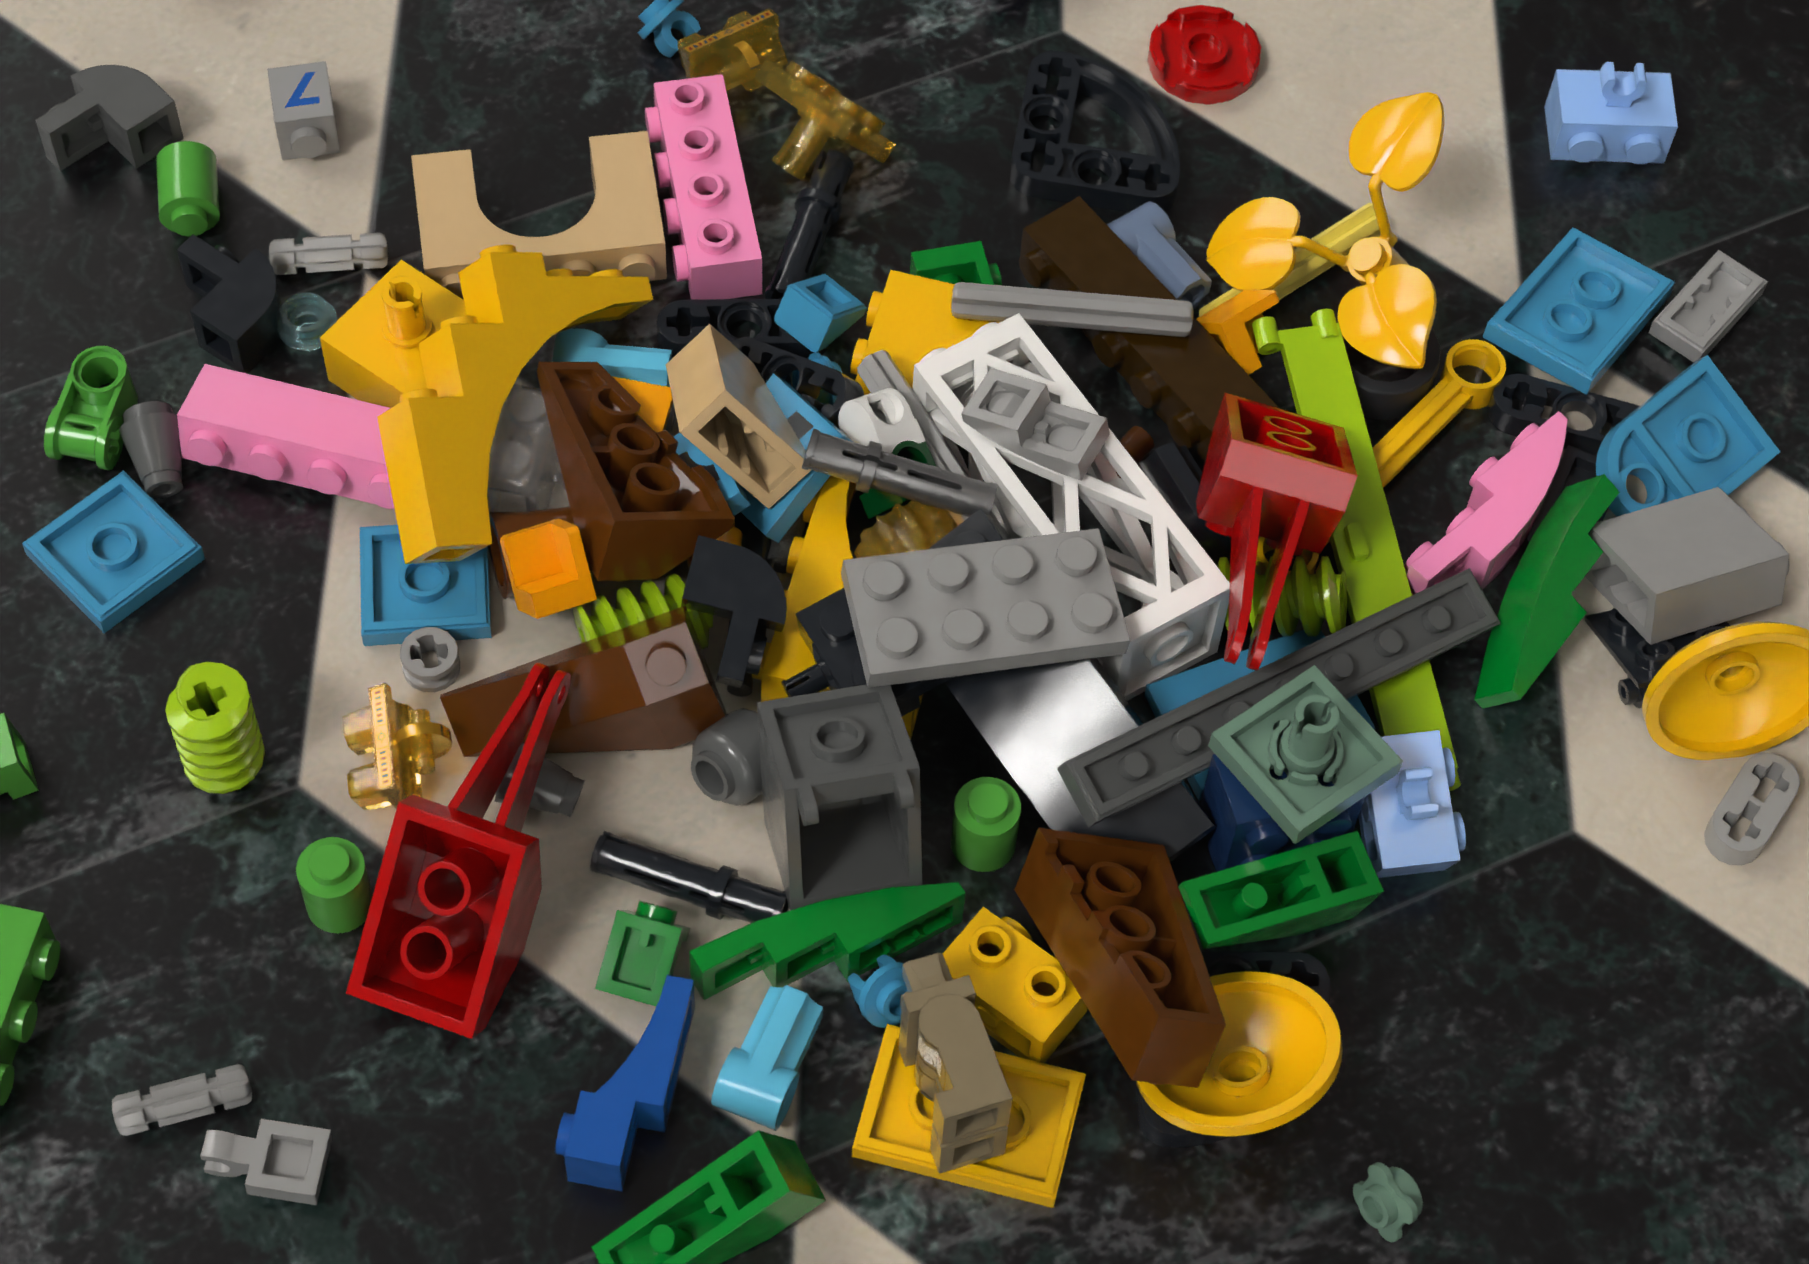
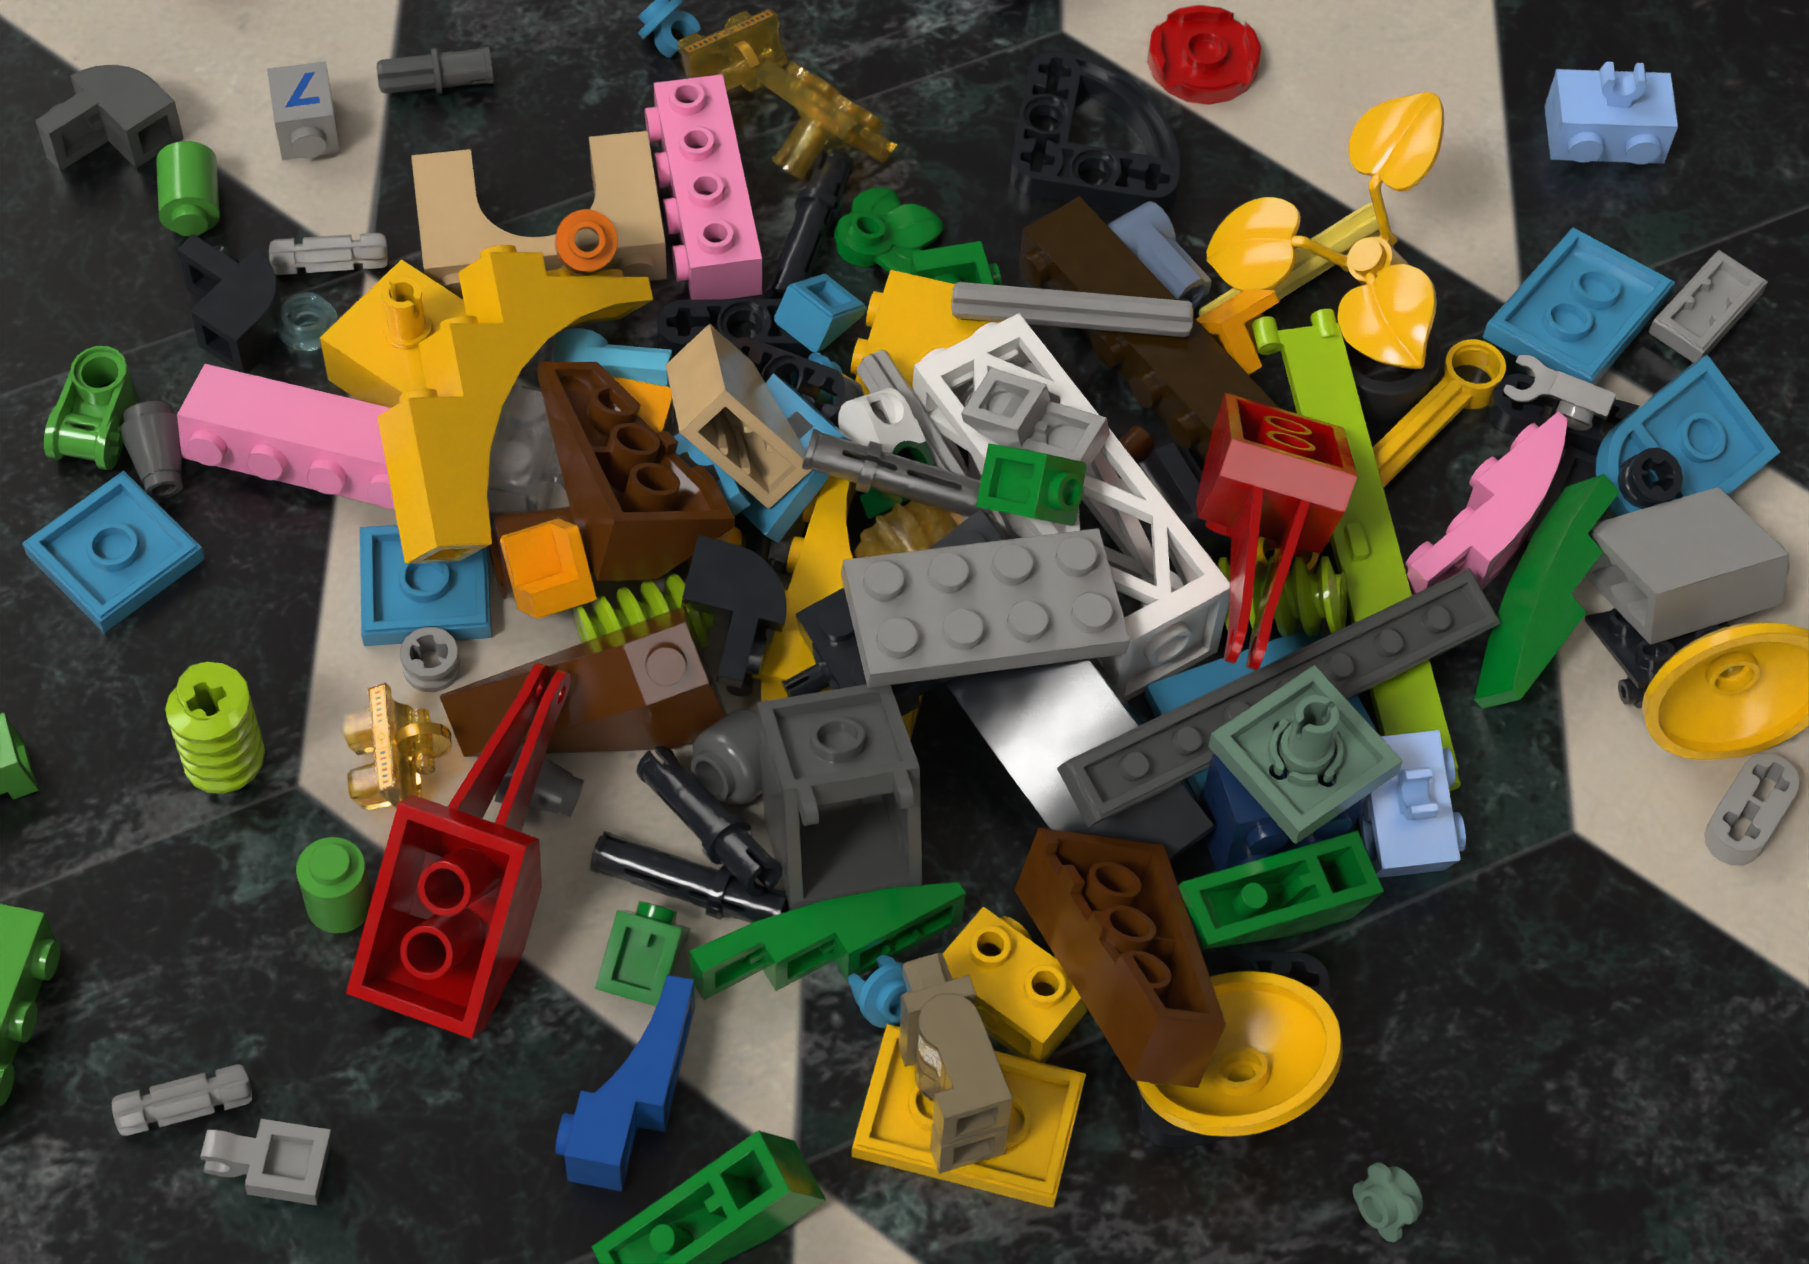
(435, 71): none -> dark grey axle
(576, 259): none -> orange brick
(722, 834): none -> black pin
(764, 1072): medium azure piece -> none
(885, 230): none -> green plate
(985, 824): bright green brick -> none
(1031, 484): none -> green bracket
(1576, 397): none -> light grey plate
(1634, 468): none -> black bush

